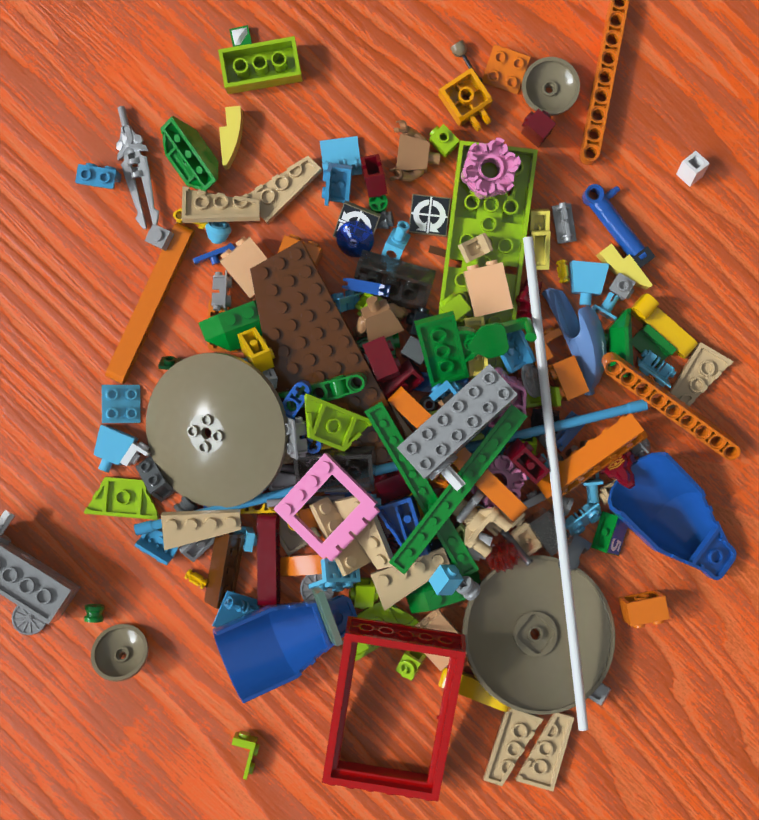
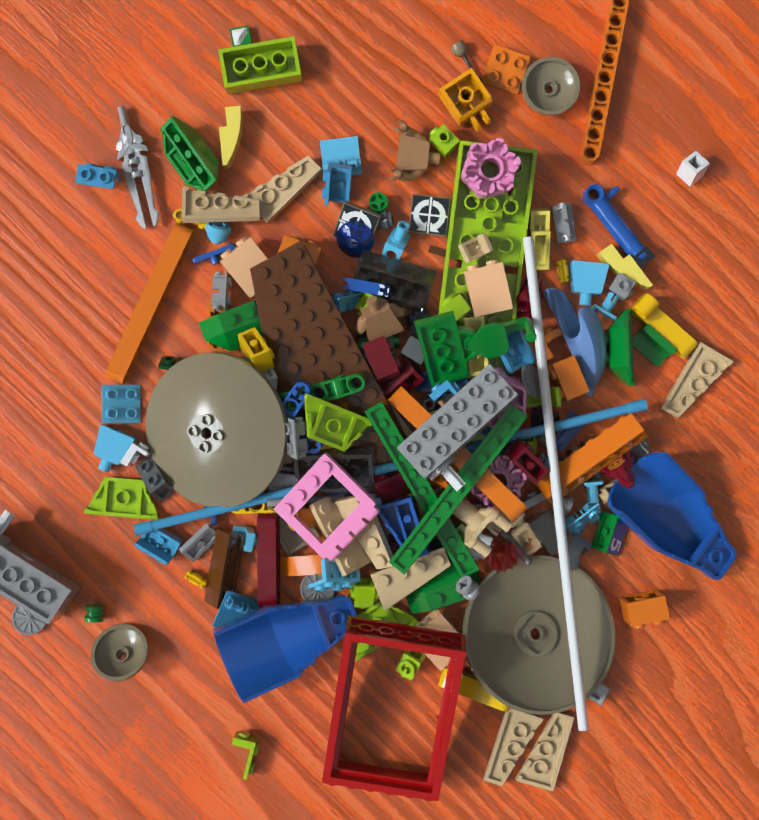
(159, 237): light grey bracket -> none
(185, 505): dark grey wheel -> none
(193, 526): tan wing -> none
(327, 616): sand green tile -> none
(374, 175): dark red brick -> none
(446, 579): medium azure brick -> none
(474, 500): light grey bar -> none
(538, 126): dark red brick -> none
(661, 376): medium azure hinge -> none
(667, 399): orange beam -> none

